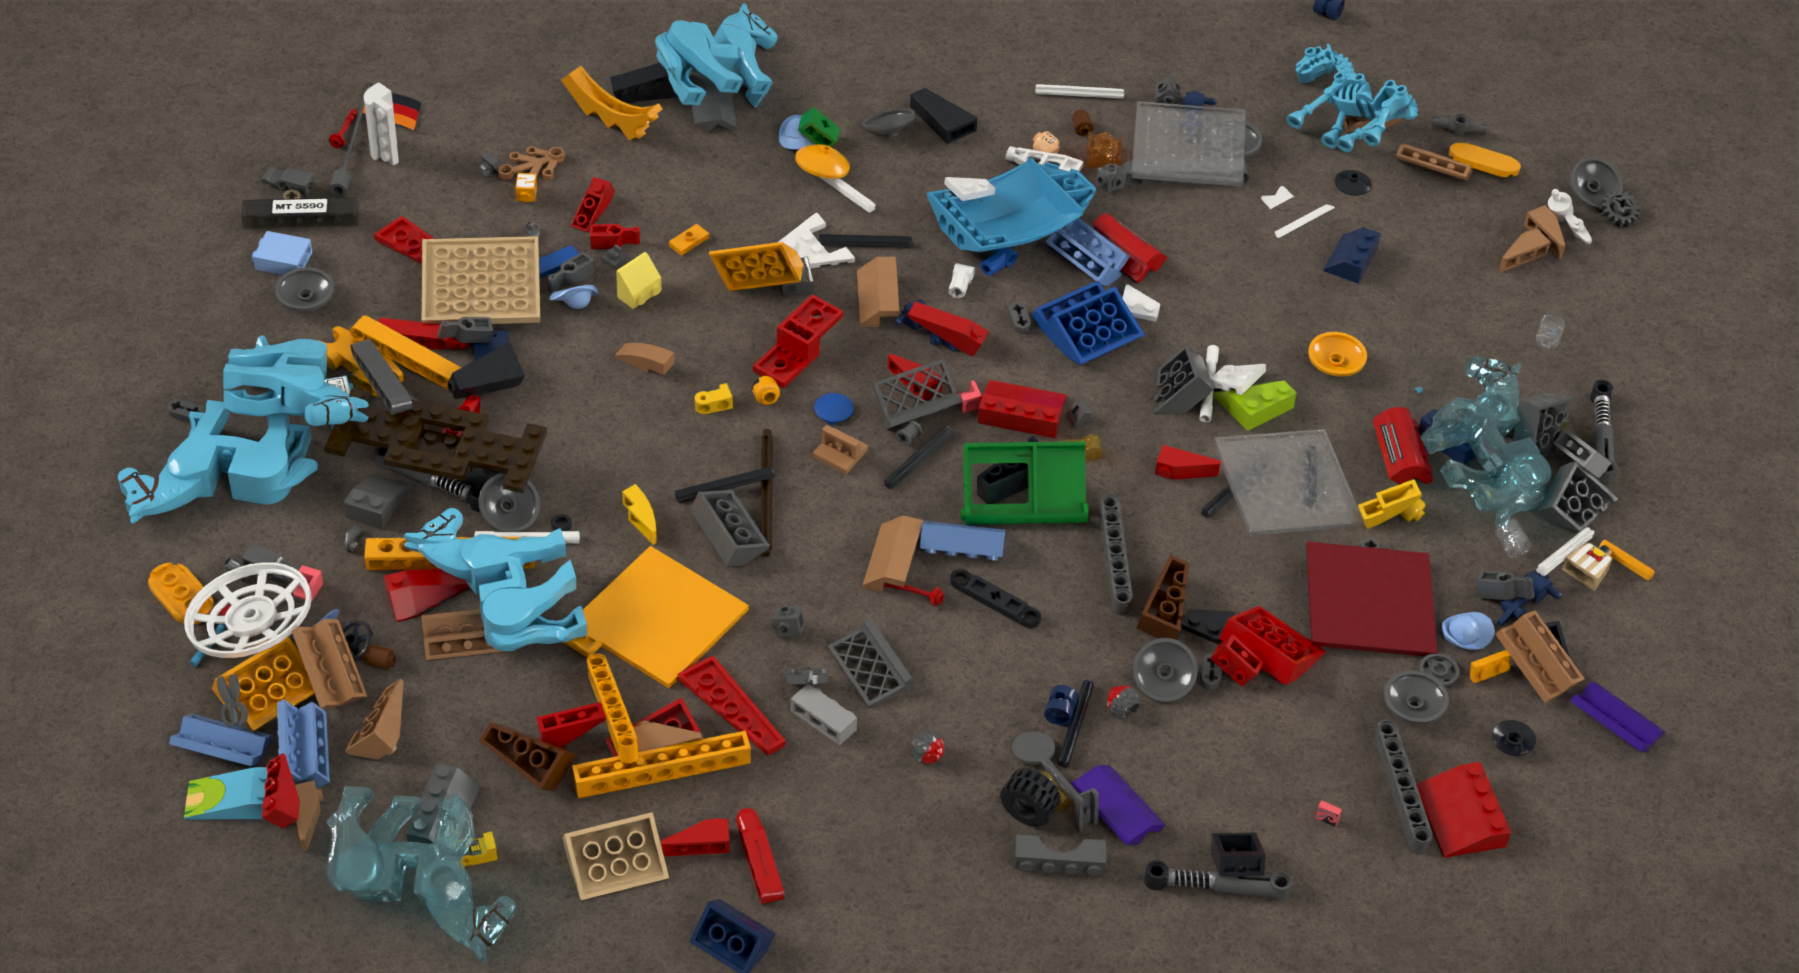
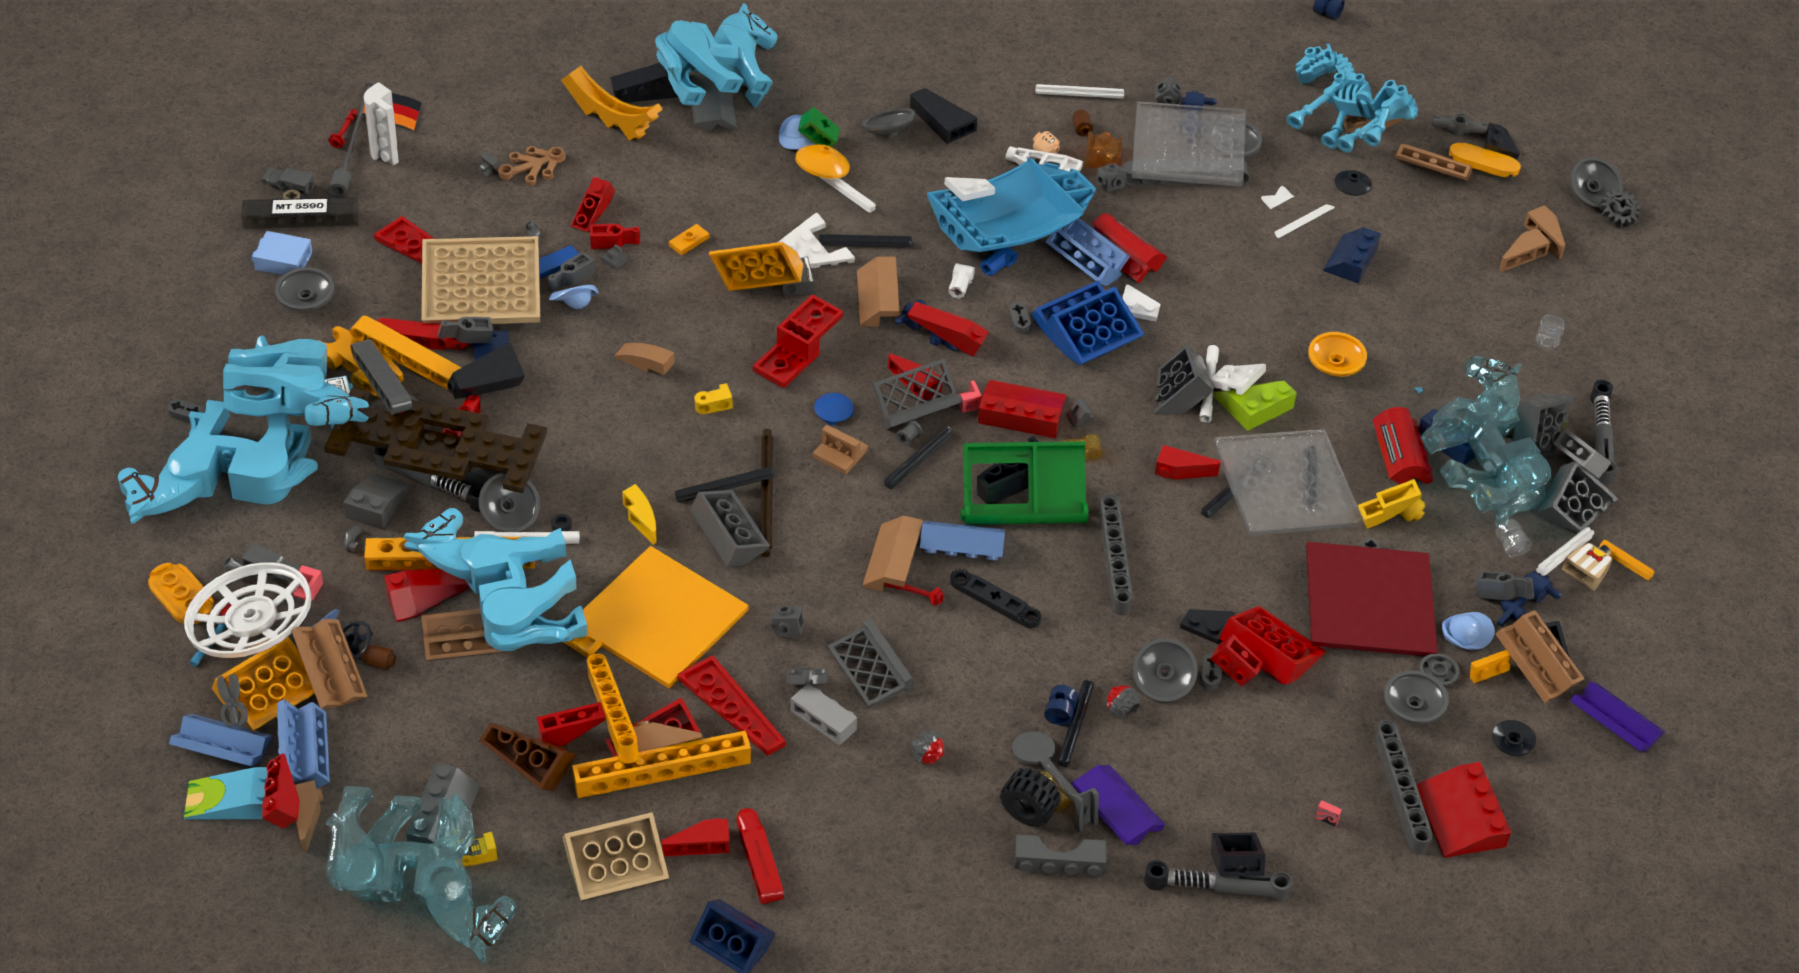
(381, 727): medium nougat wedge -> none
(526, 187): light orange brick -> none
(638, 281): light yellow slope -> none
(766, 390): light orange head -> none
(1165, 605): reddish brown wedge -> none
(1500, 141): none -> black wing
(1562, 207): white piece -> none

